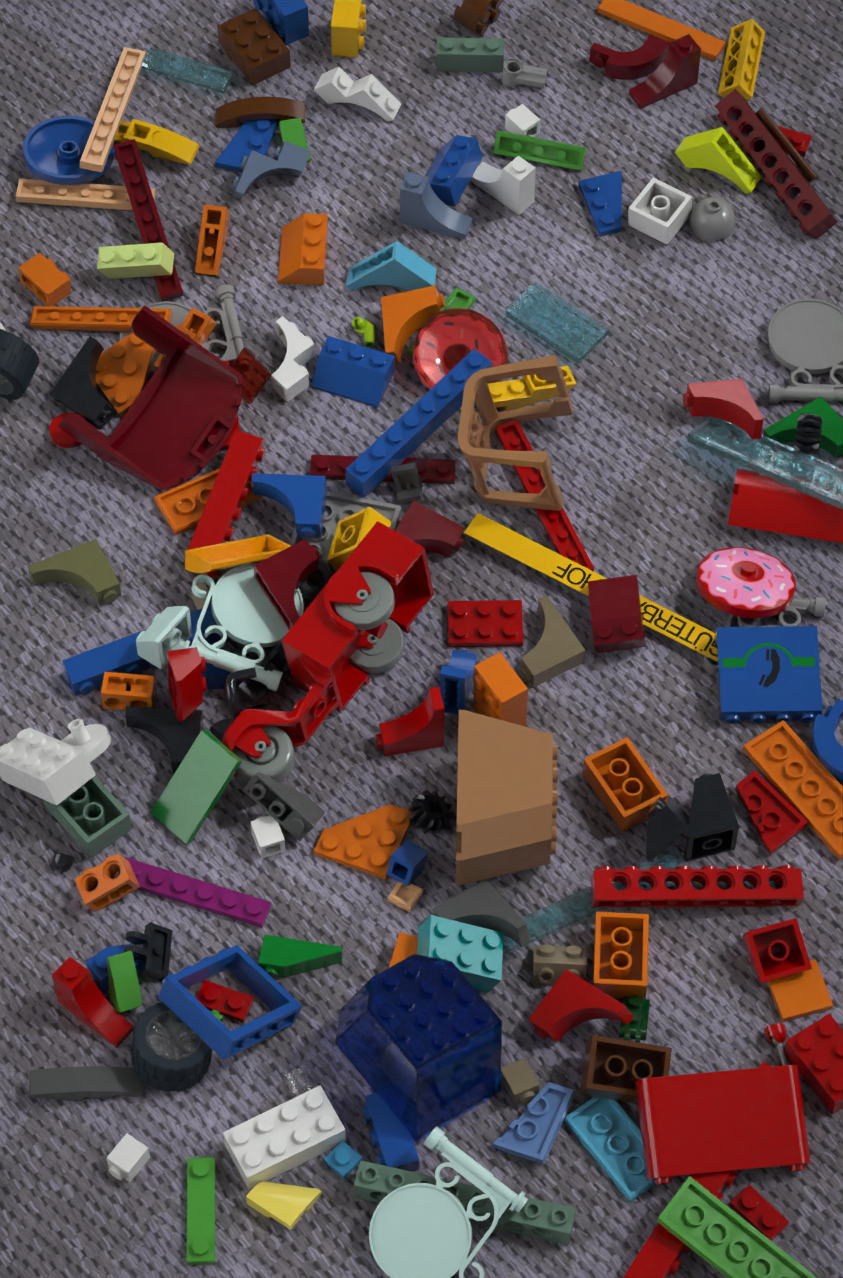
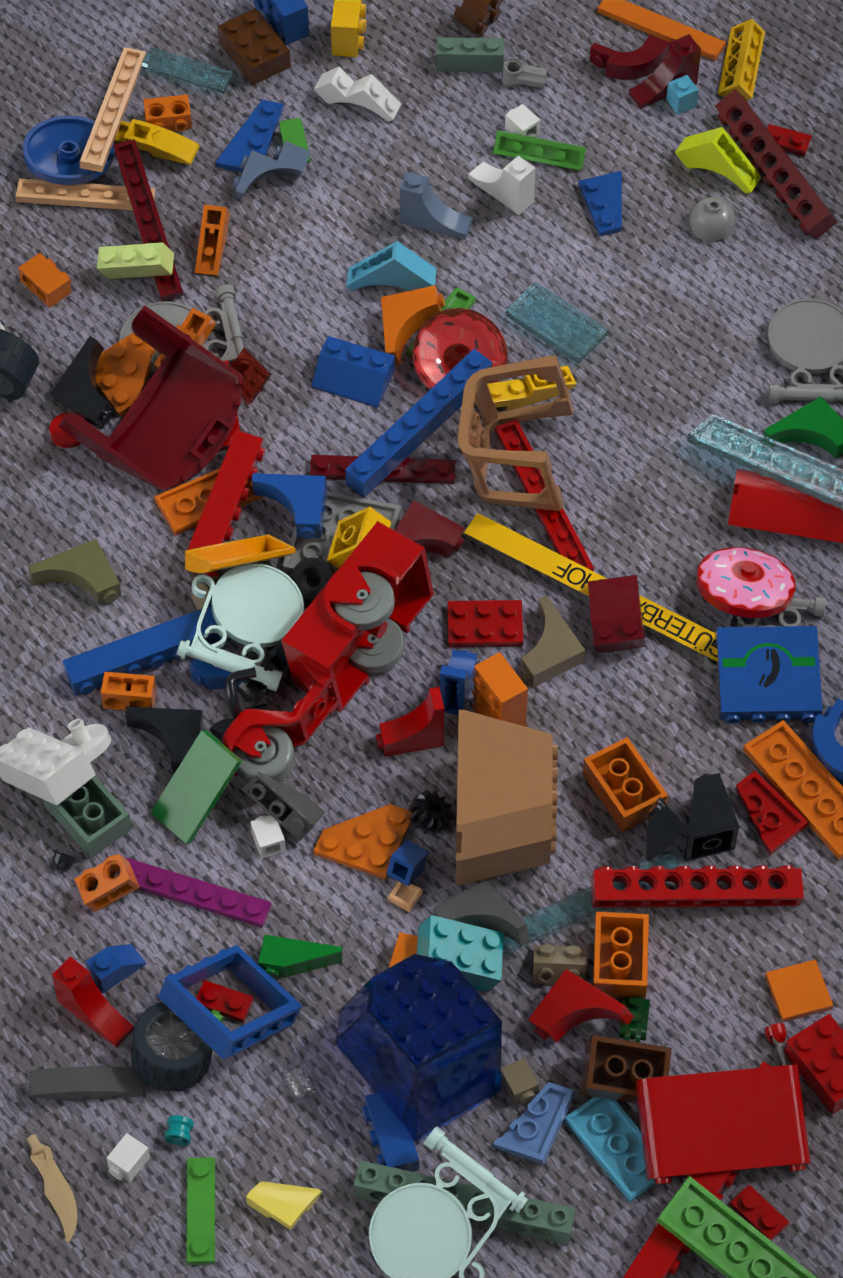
(55, 1186): none -> tan sword
(88, 318): orange tile -> none
(123, 982): bright green slope -> none
(155, 951): black hinge -> none
(164, 635): light aqua slope -> none
(169, 112): none -> orange brick
(179, 1130): none -> teal wheel
(186, 680): red slope -> none
(258, 109): reddish brown slope -> none
(282, 576): dark red arch -> none
(284, 1137): white brick -> none
(292, 376): white arch -> none
(304, 250): orange slope -> none
(342, 1159): dark azure plate -> none
(366, 330): lime arm -> none
(407, 482): dark grey bracket -> none
(454, 168): blue slope -> none
(660, 211): white brick -> none
(682, 94): none -> medium azure brick
(726, 401): red arch -> none
(777, 950): red slope -> none
(786, 144): reddish brown bar -> none
(808, 433): black gear -> none

